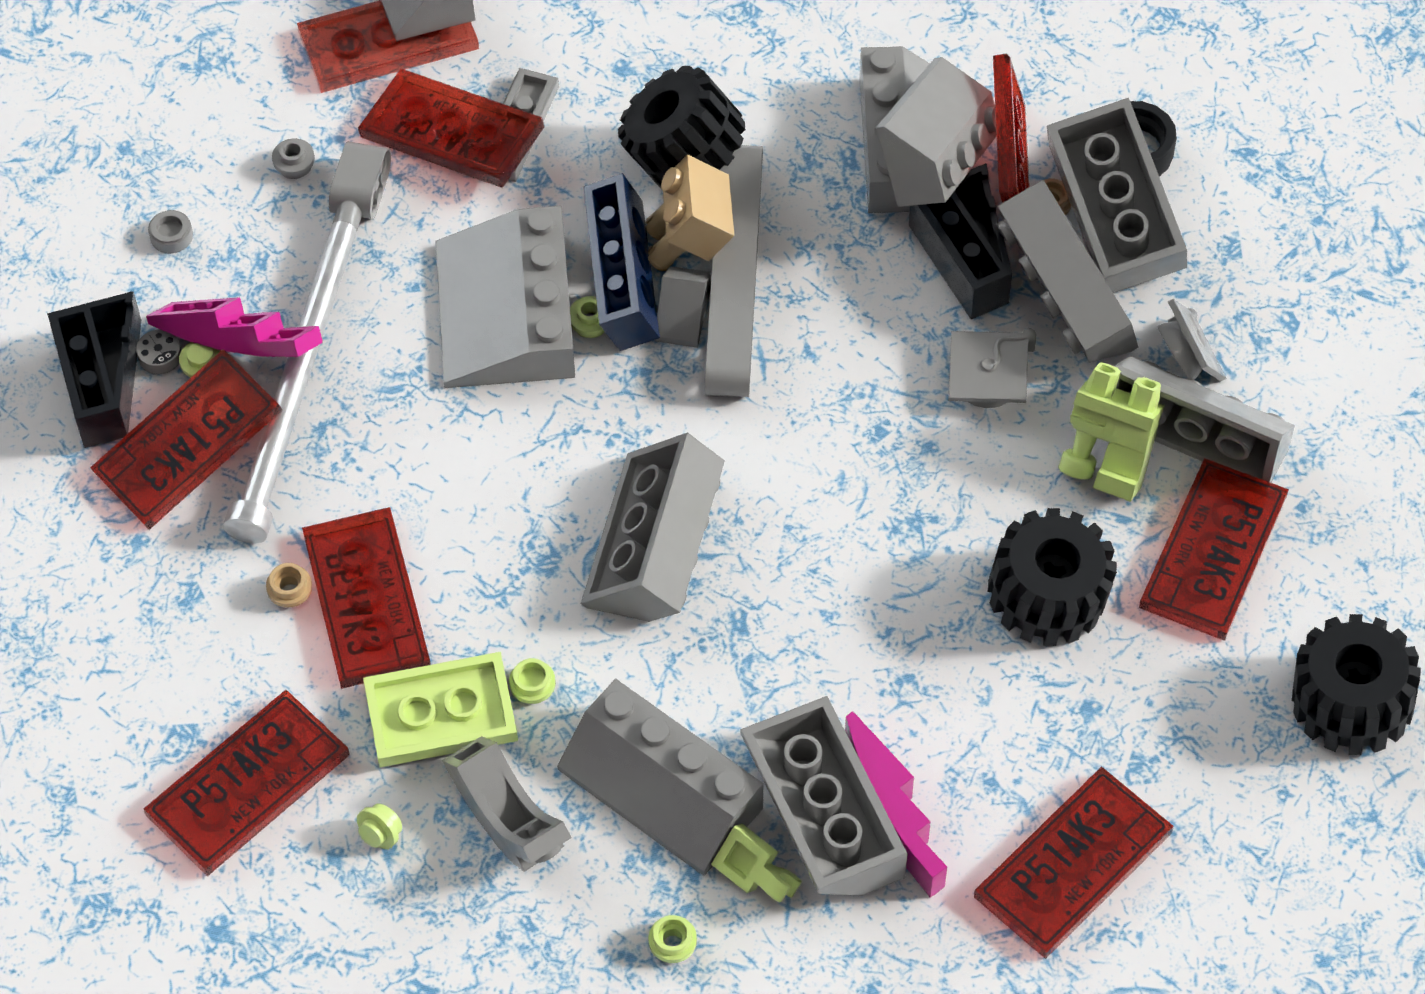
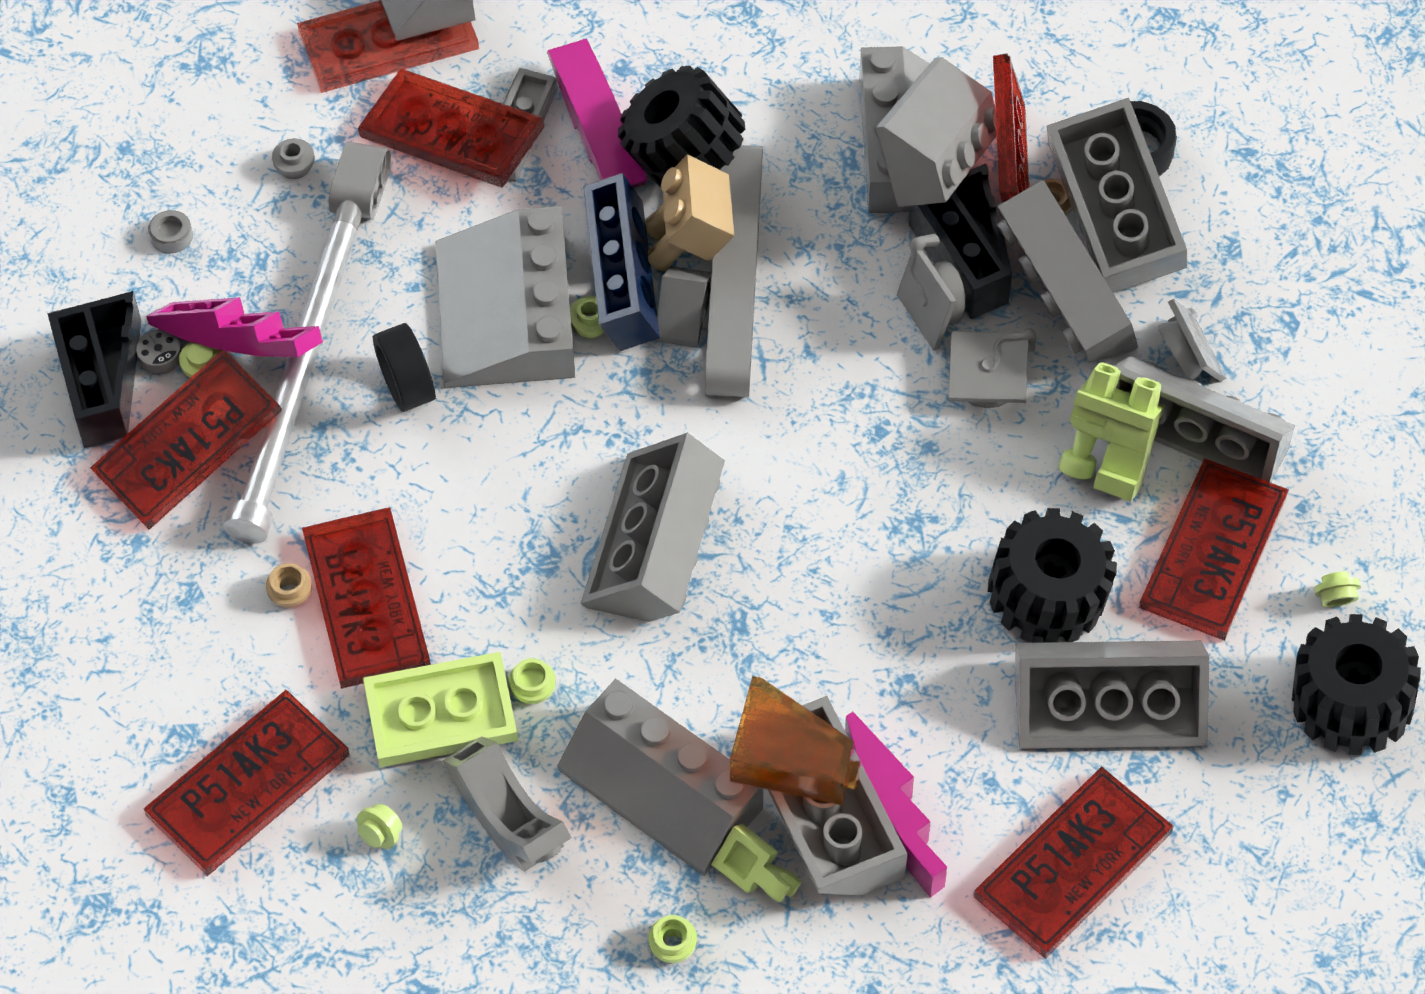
(404, 367): none -> black tyre
(593, 110): none -> dark pink slope
(791, 748): none -> clear orange slope
(931, 292): none -> light grey hat
(1112, 694): none -> light grey slope
(1337, 589): none -> yellowish green plate

